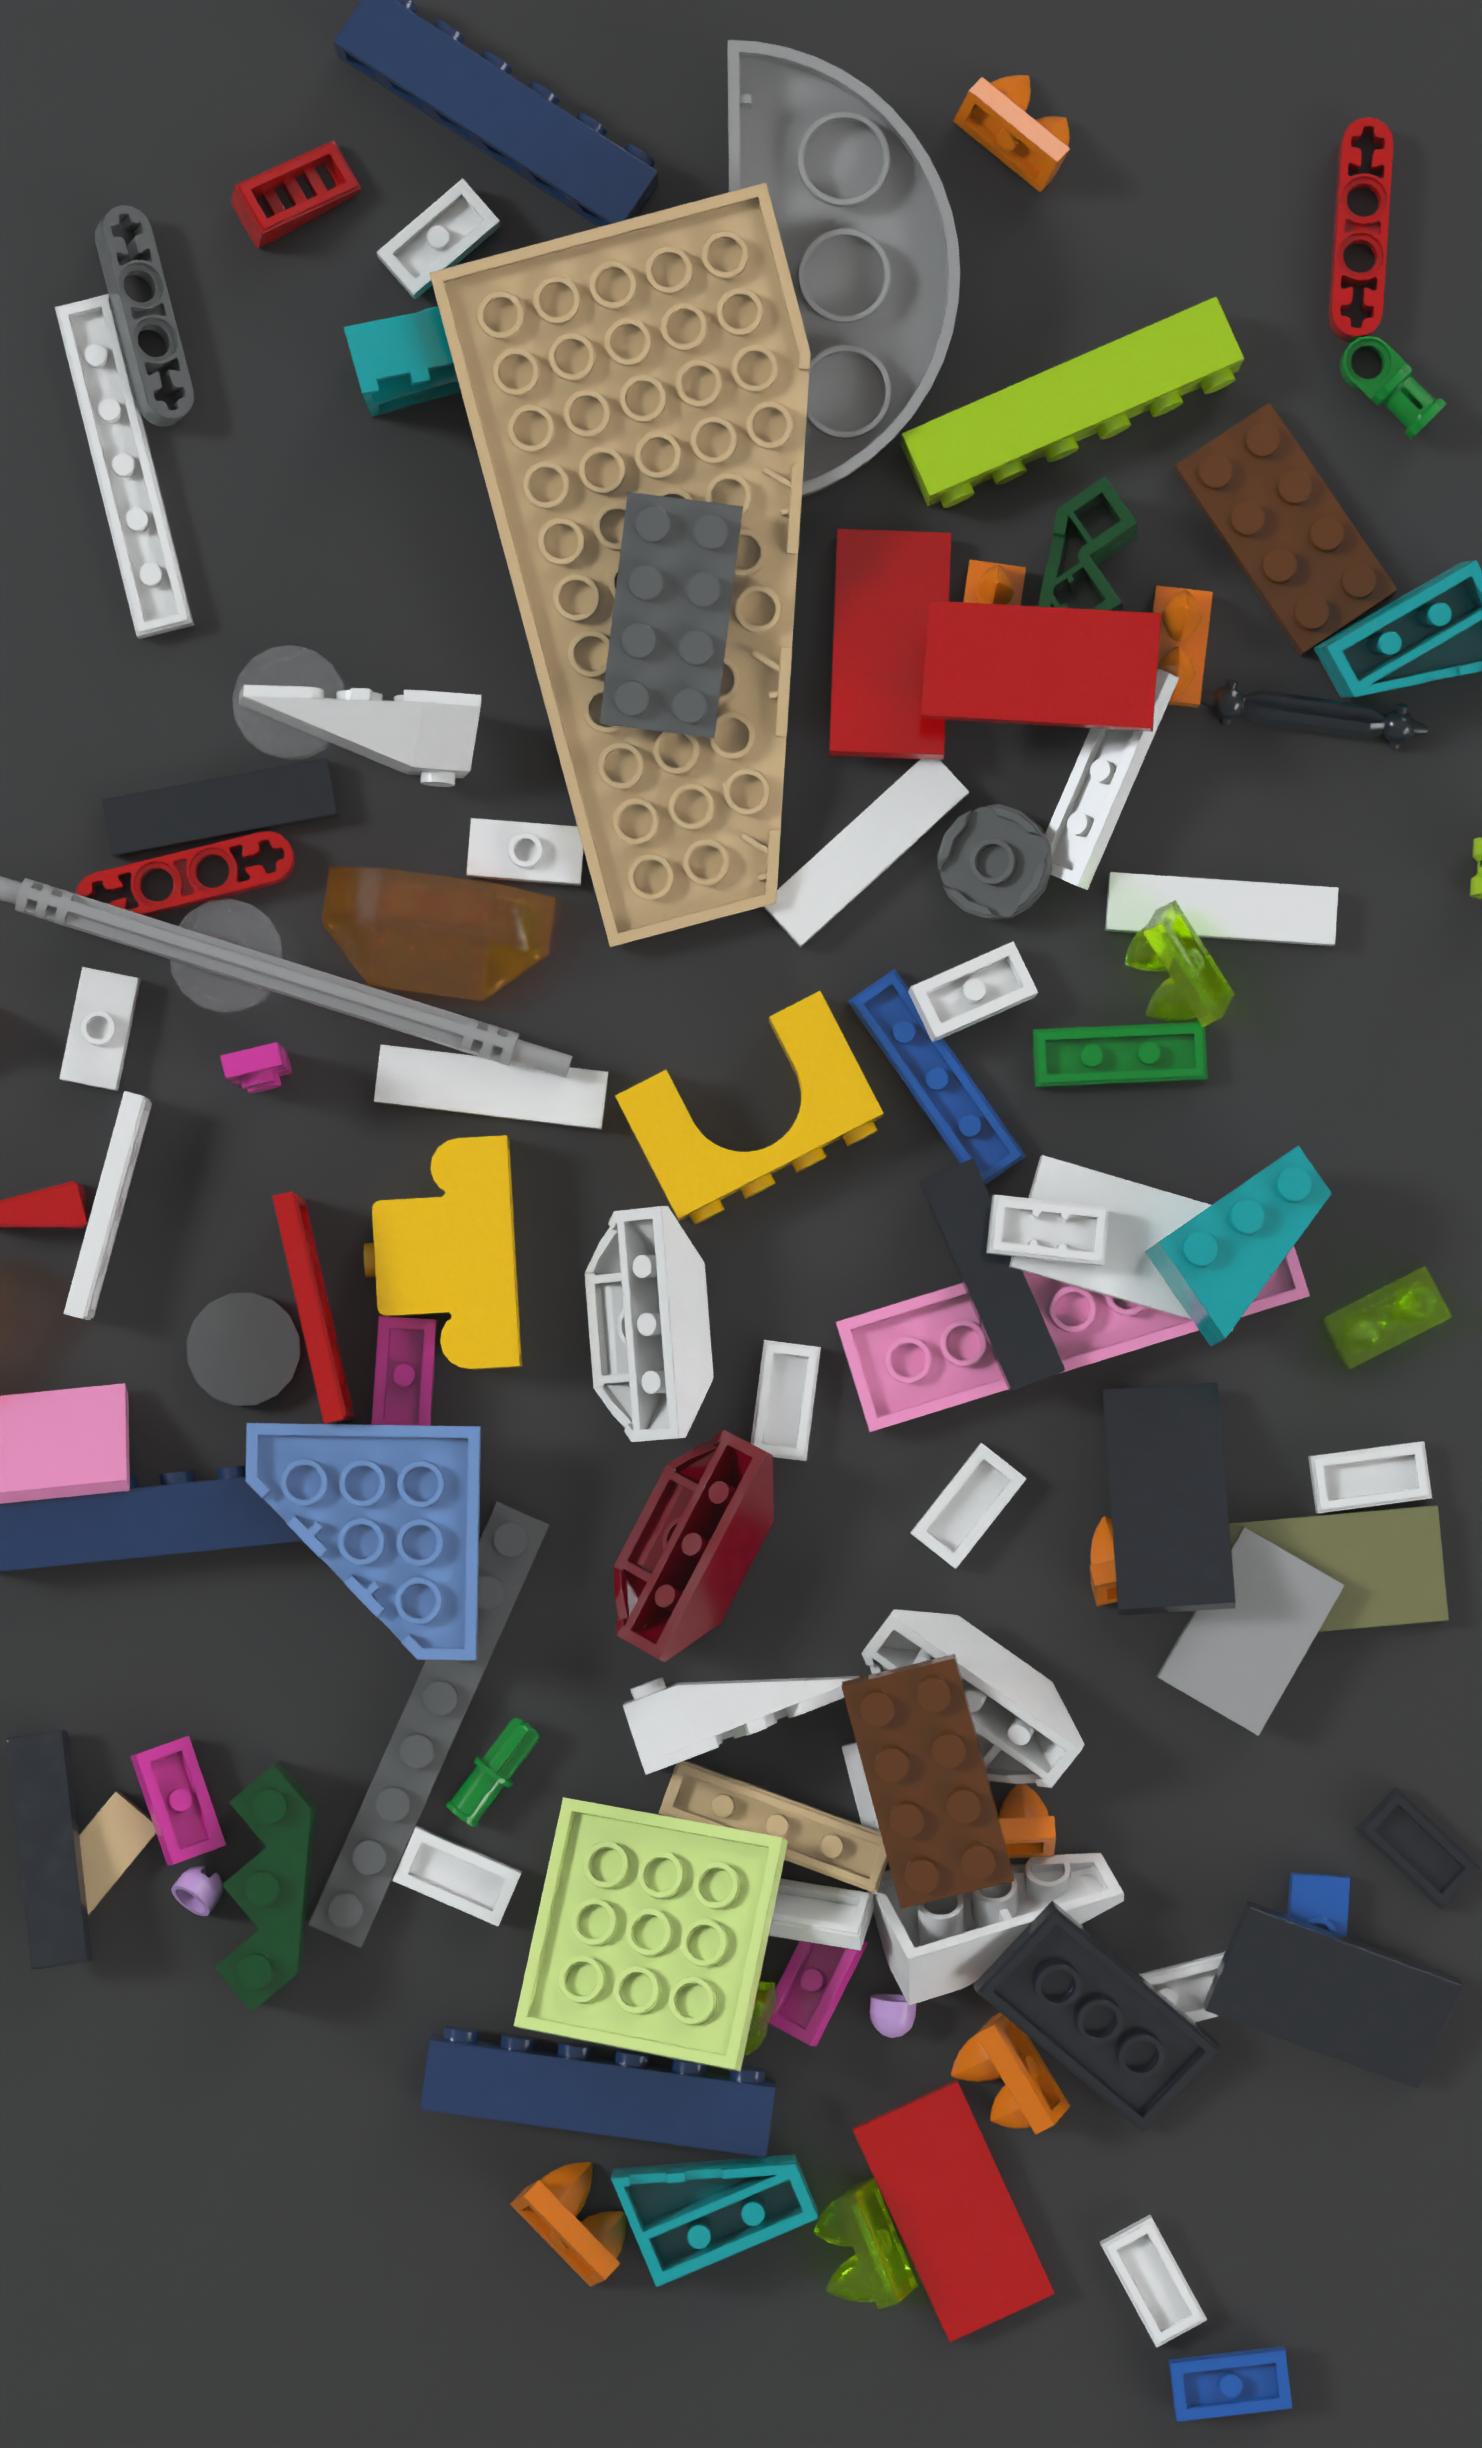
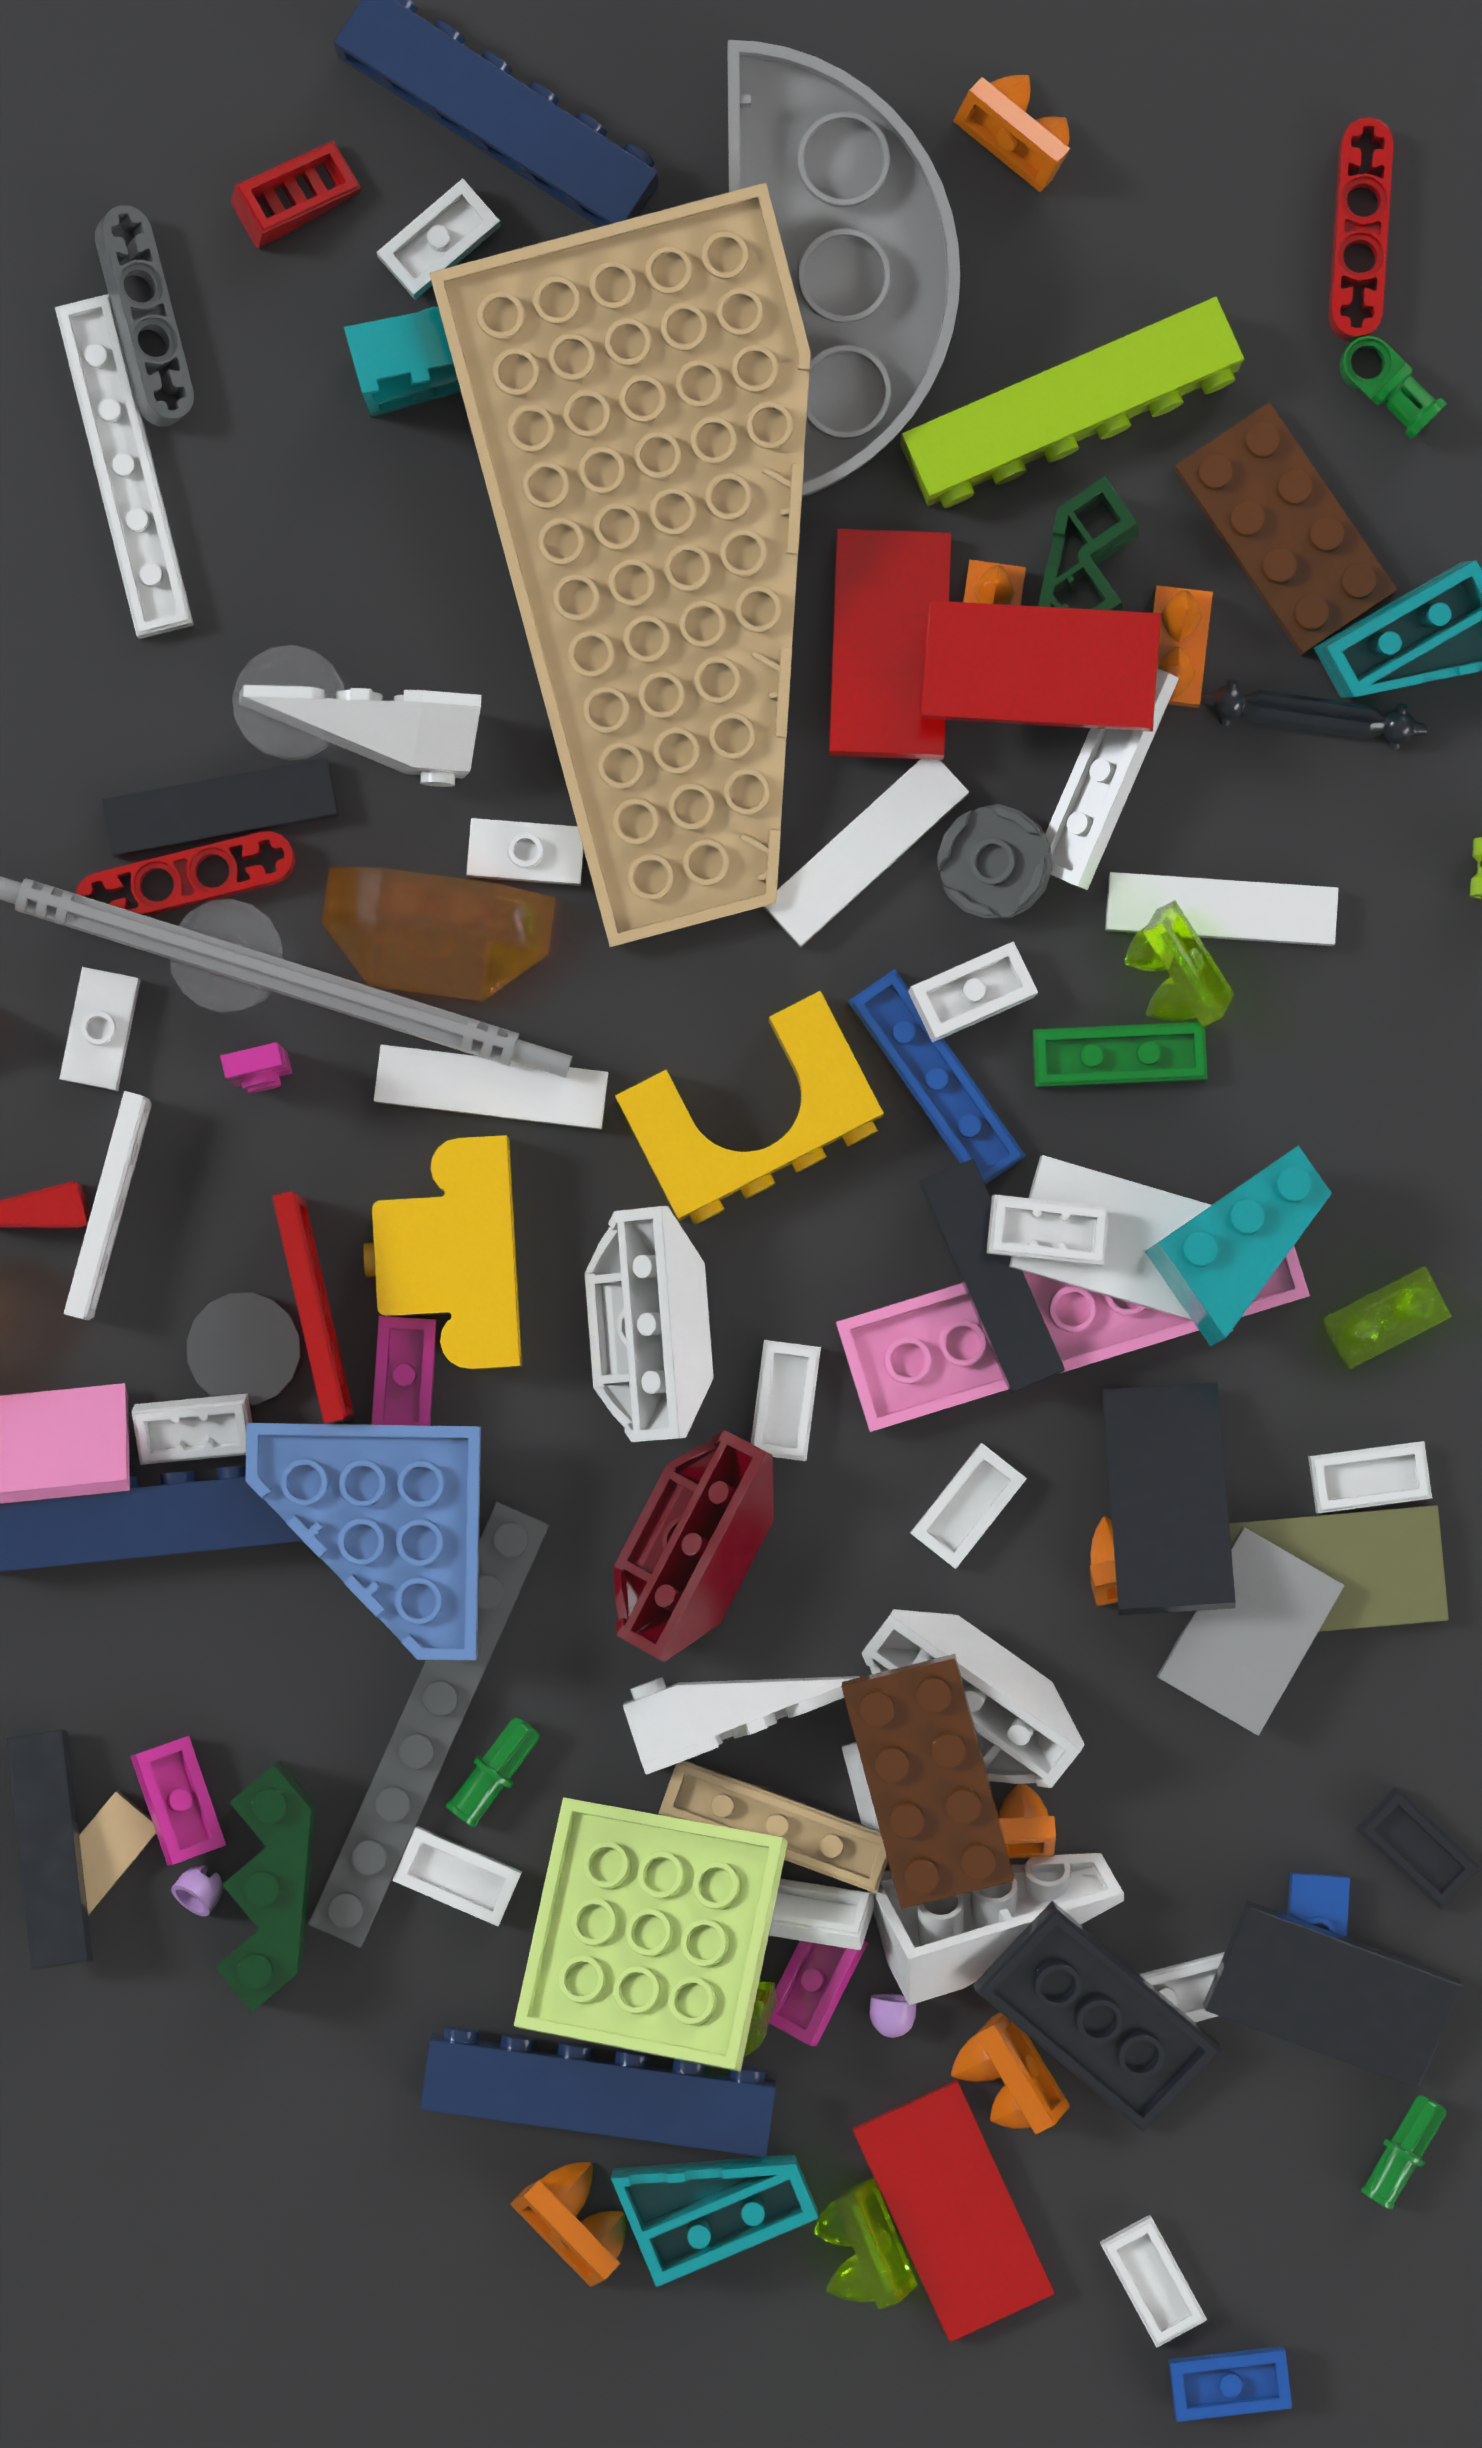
(191, 1428): none -> white plate
(671, 614): dark grey plate -> none
(1404, 2151): none -> green axle

